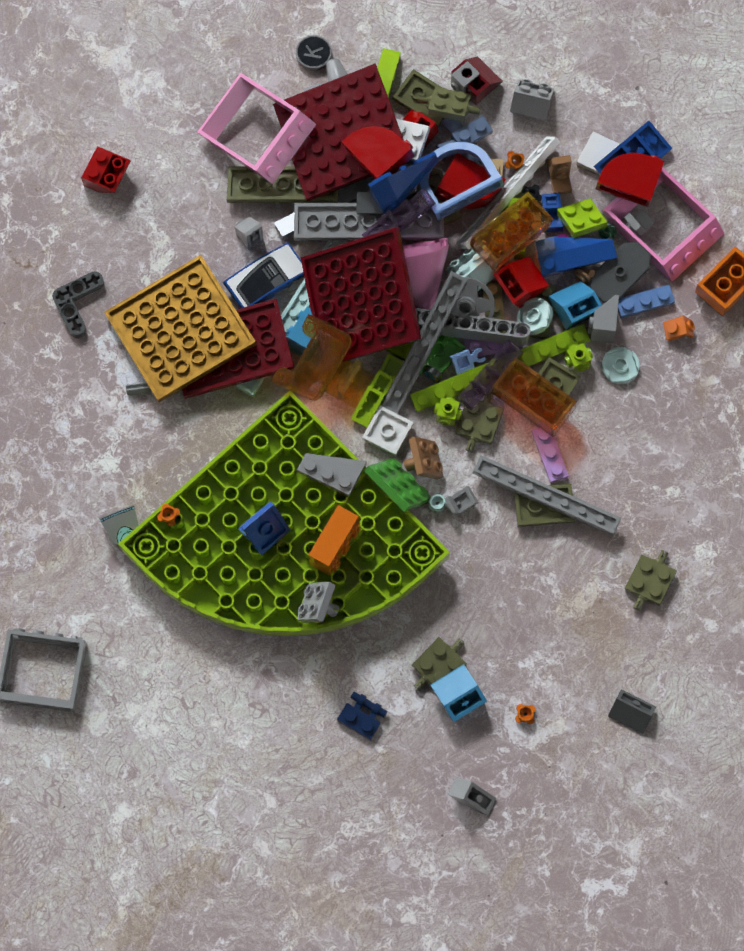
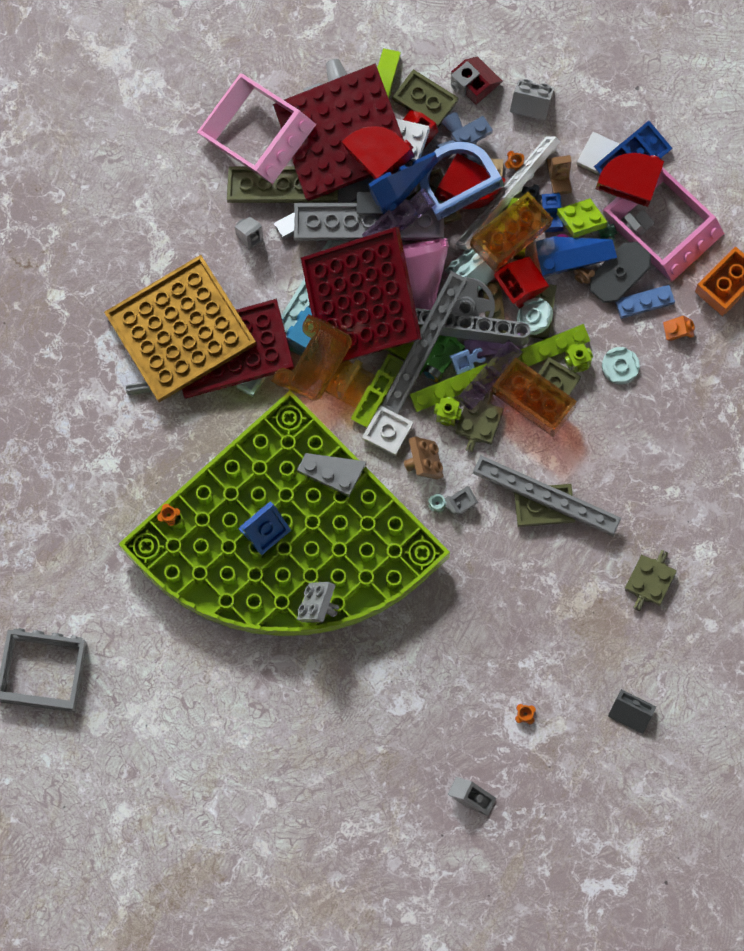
(68, 301): dark grey beam -> none
(104, 171): red slope -> none
(120, 523): light grey torso -> none
(265, 276): slope -> none
(313, 52): black tile -> none
(334, 540): orange brick -> none
(358, 720): dark blue plate -> none
(398, 484): bright green plate -> none
(437, 662): olive plate -> none
(449, 104): olive plate -> none
(458, 693): dark azure slope -> none
(550, 455): lavender plate -> none
(575, 304): dark azure slope -> none
(603, 323): light grey slope -> none

